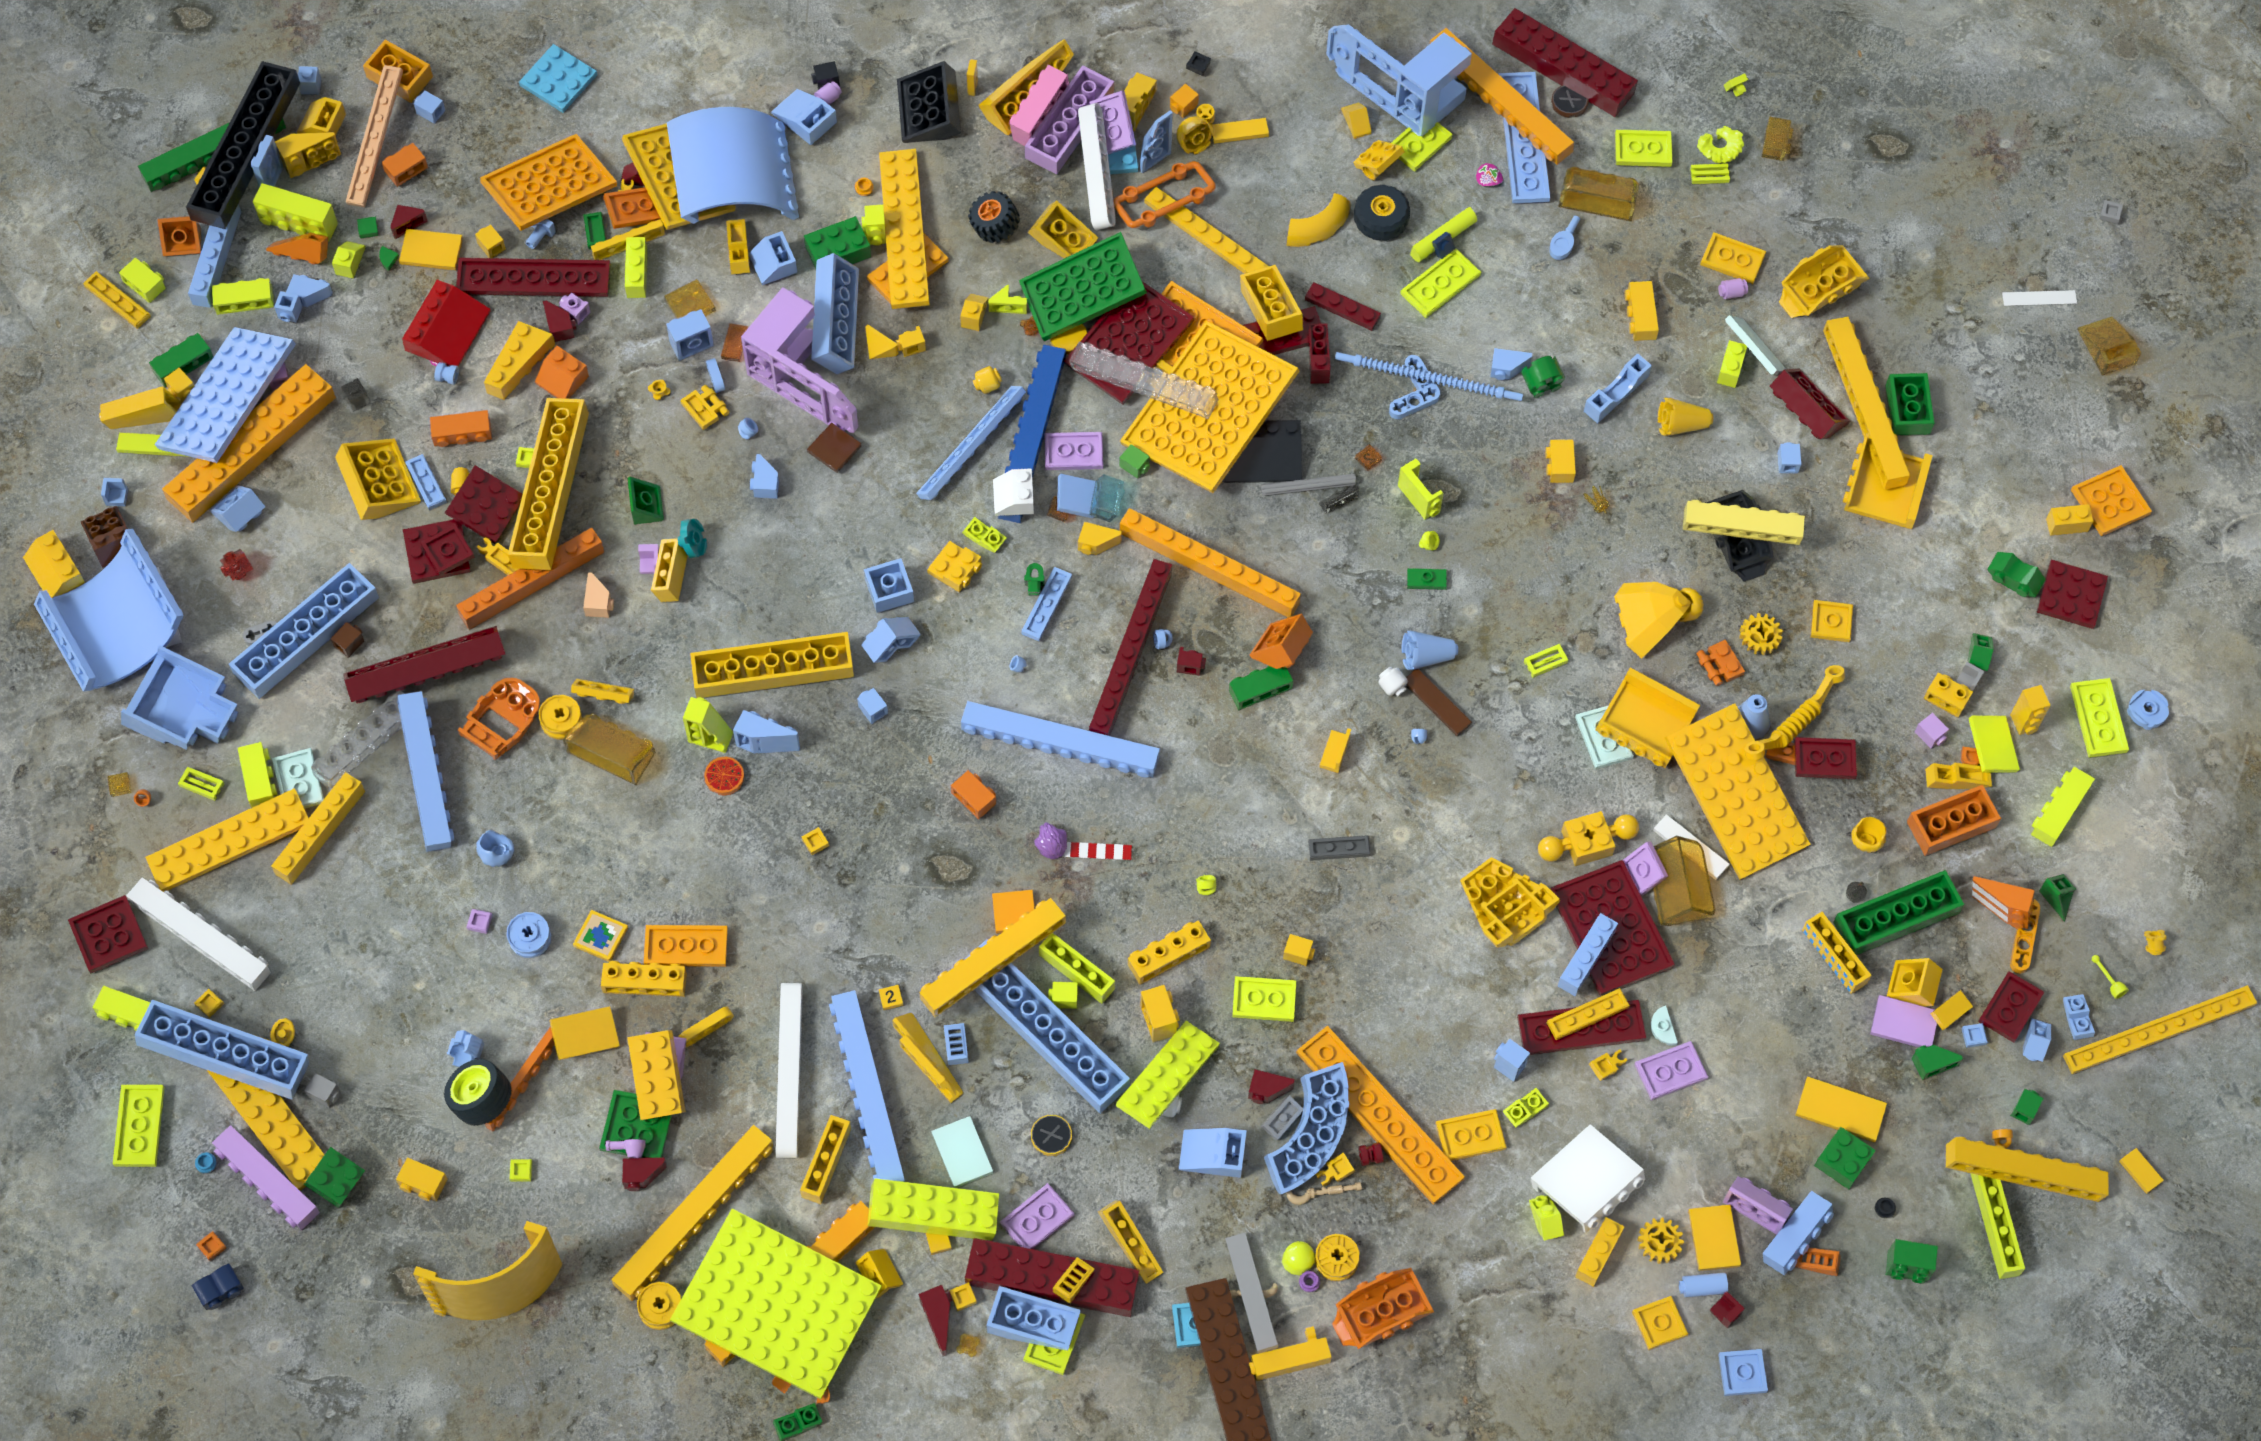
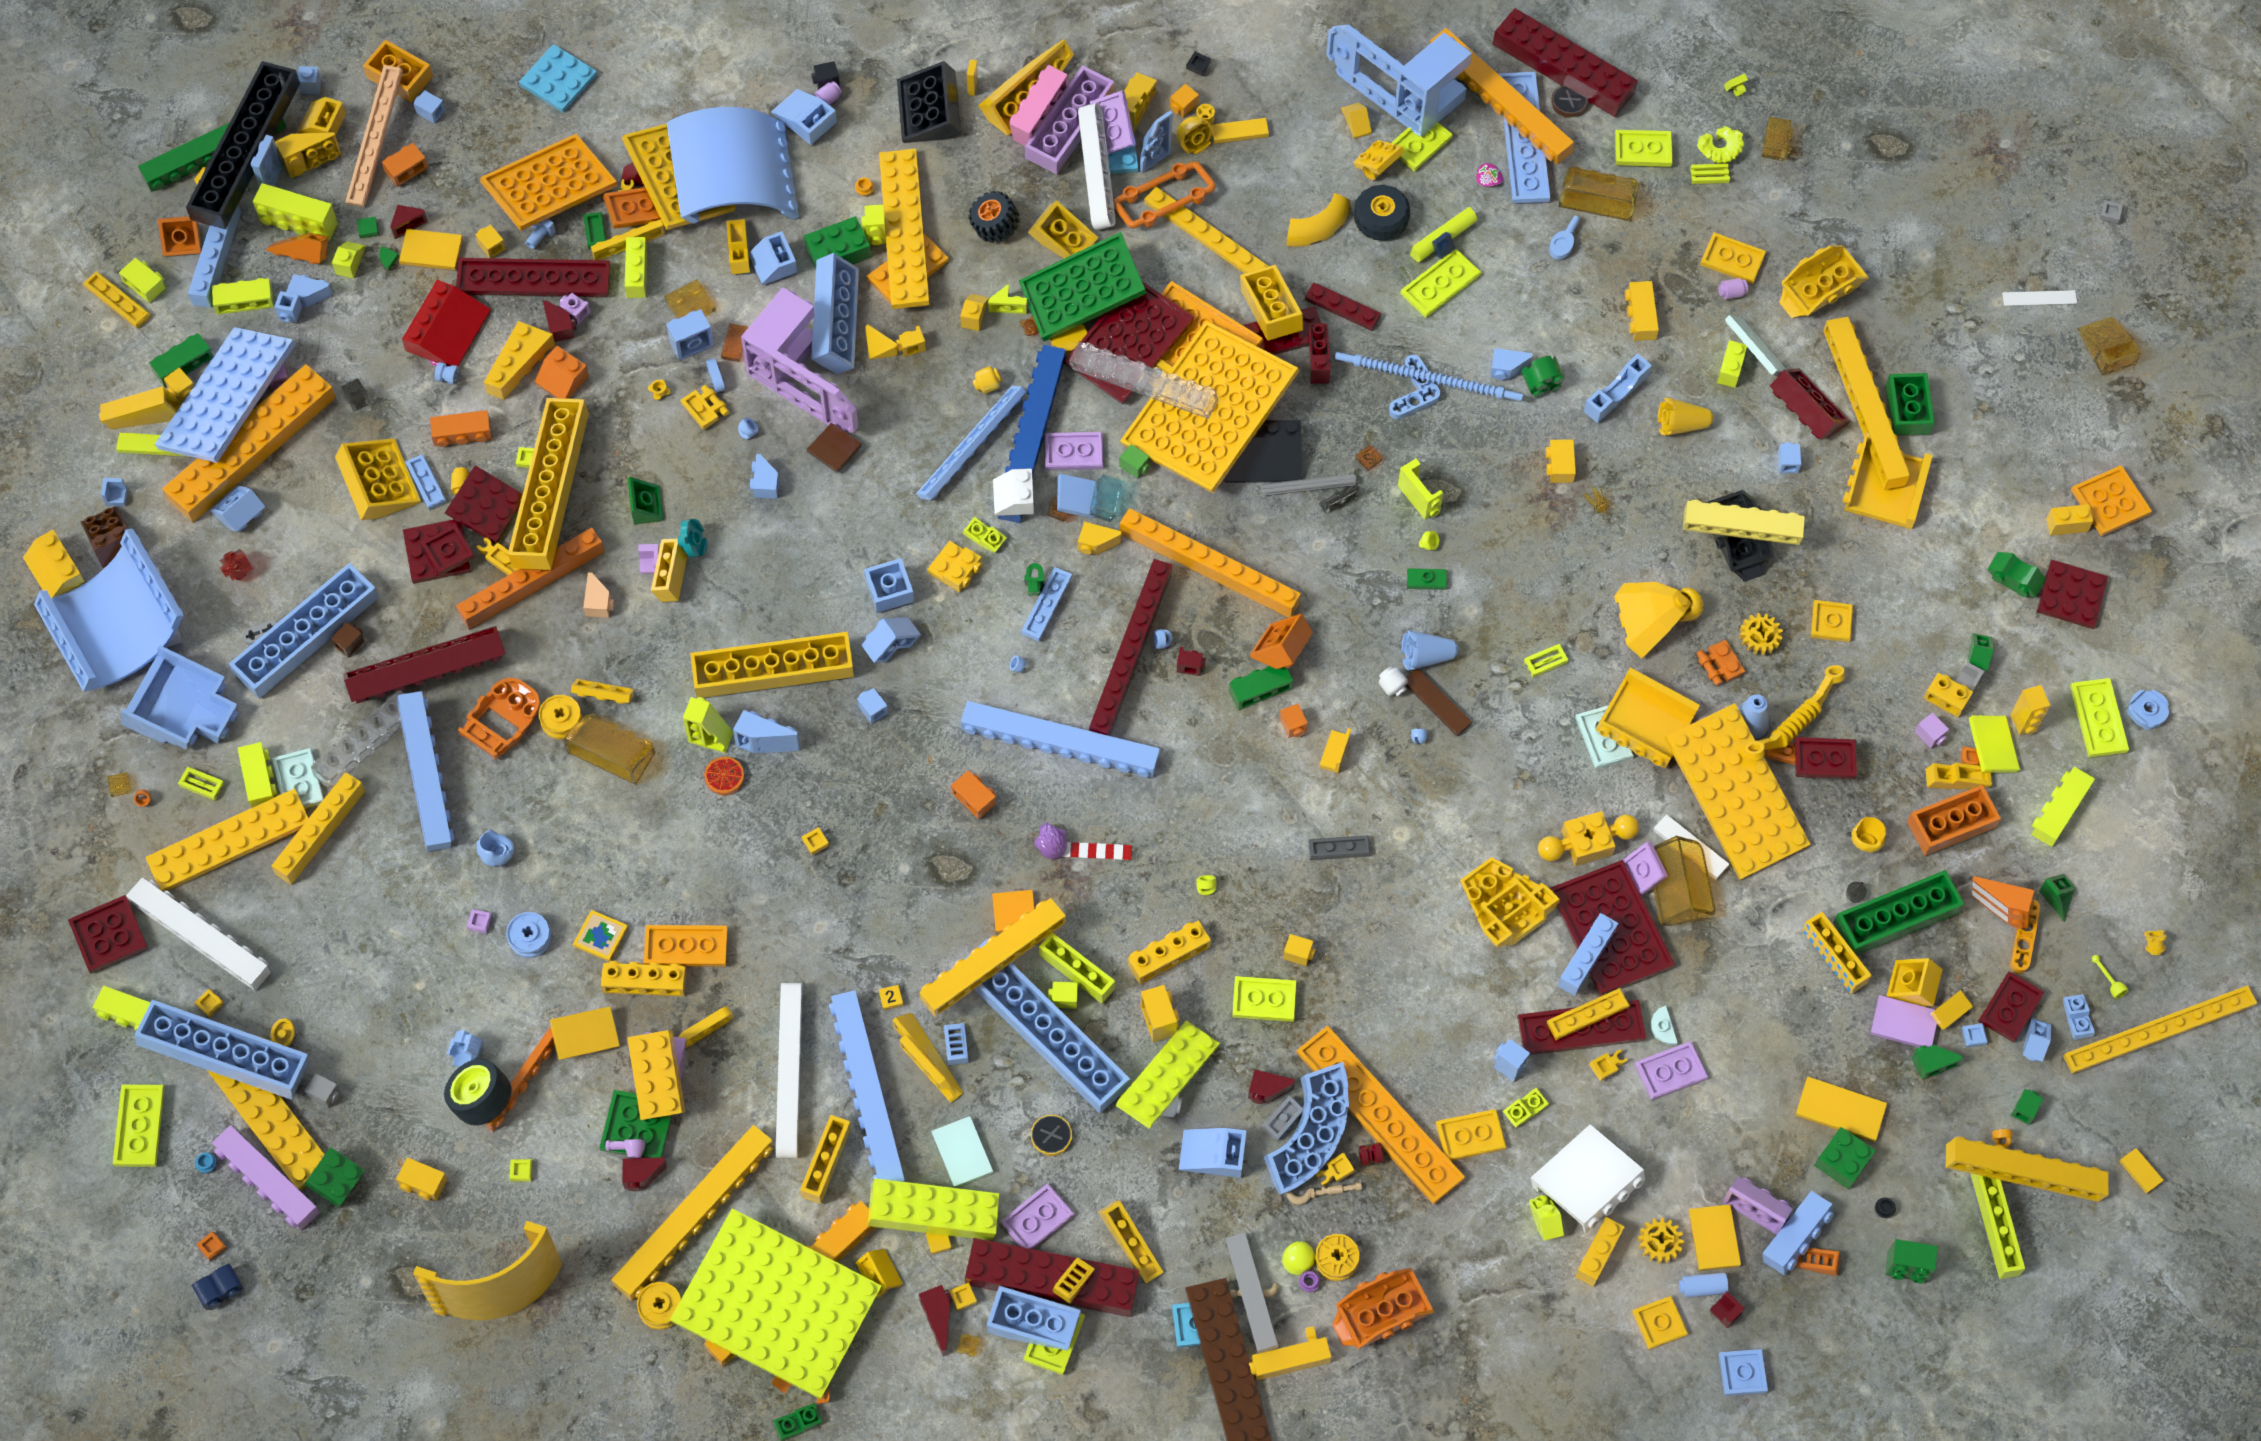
(1293, 721): none -> orange brick

